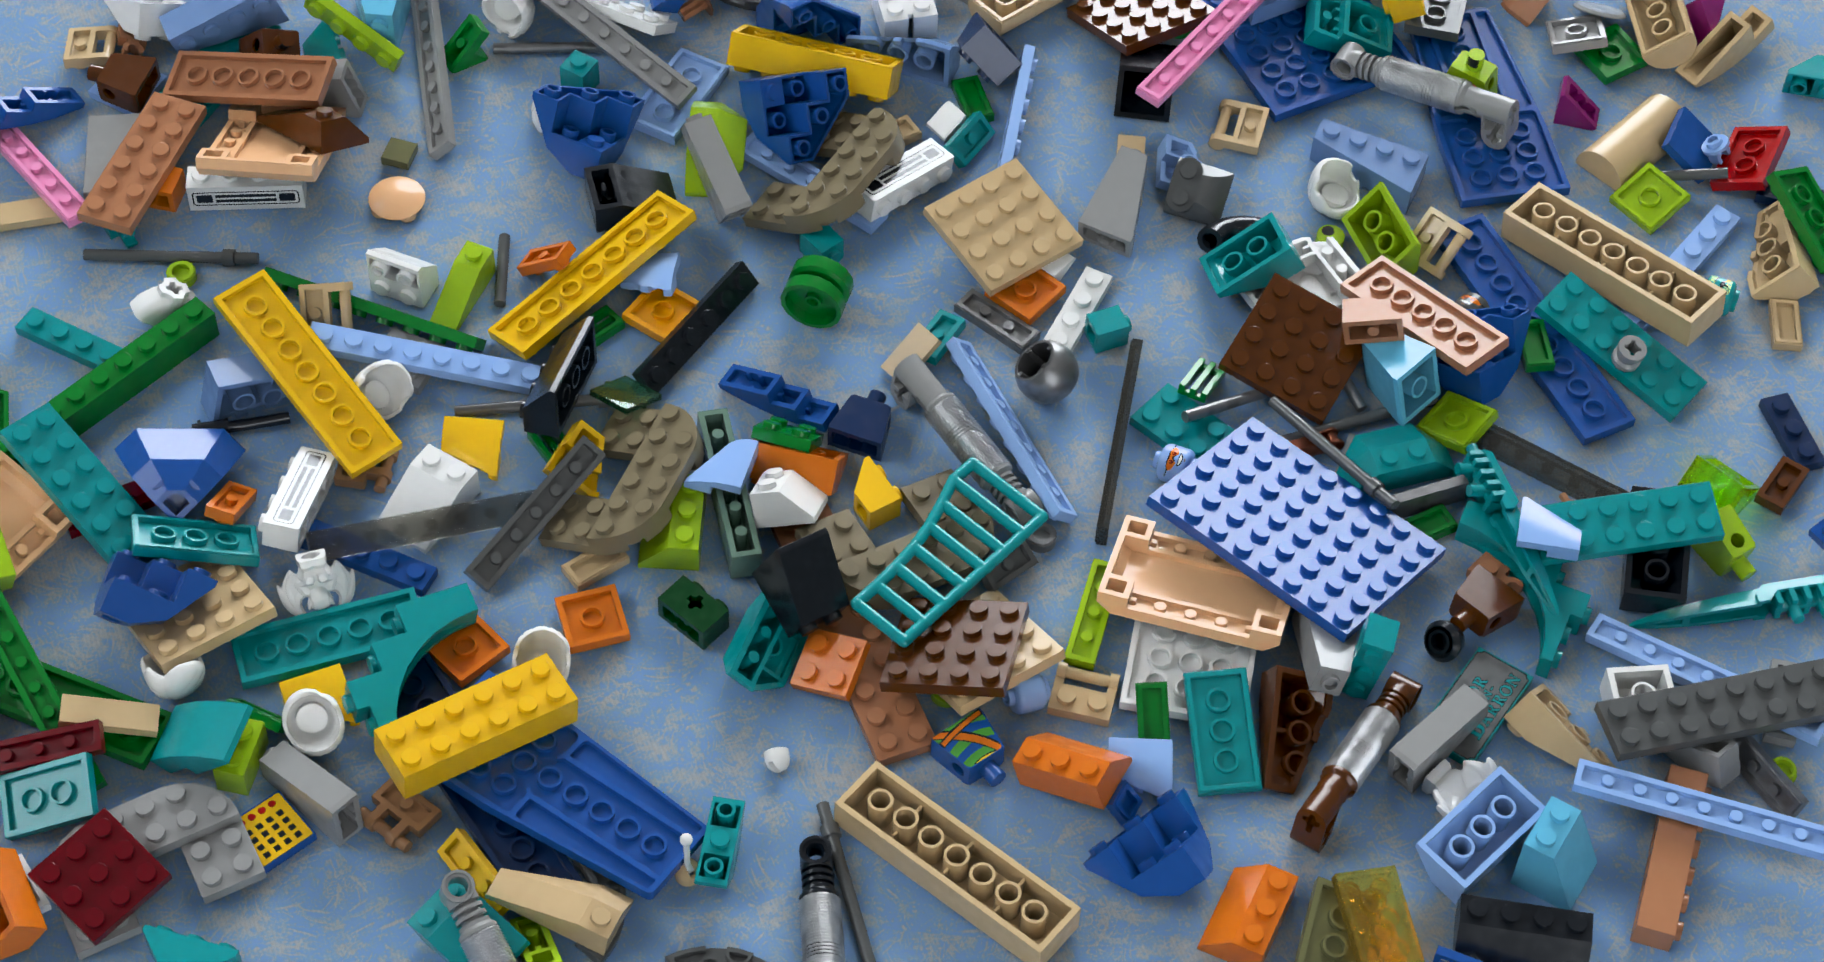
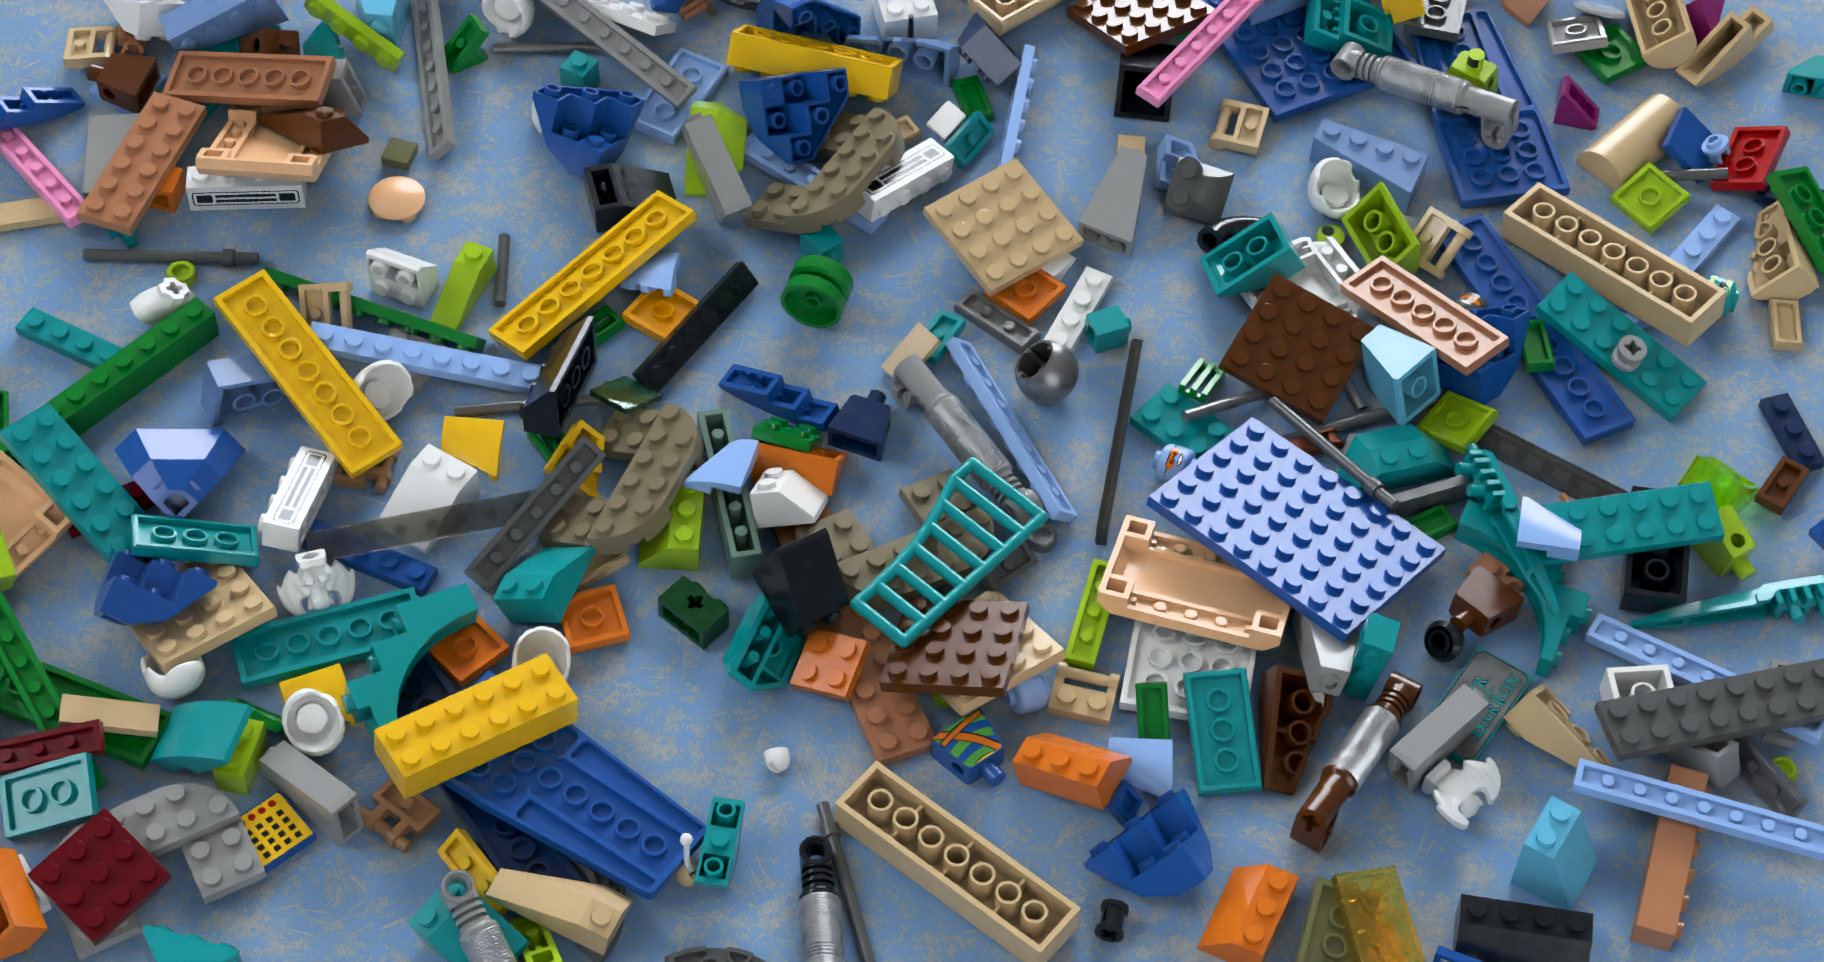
(230, 503): orange plate -> none
(246, 424): black pin -> none
(543, 584): none -> teal slope
(546, 258): orange plate -> none
(875, 497): yellow slope -> none
(1112, 920): none -> black bush
(1370, 321): nougat slope -> none
(1478, 834): light blue slope -> none

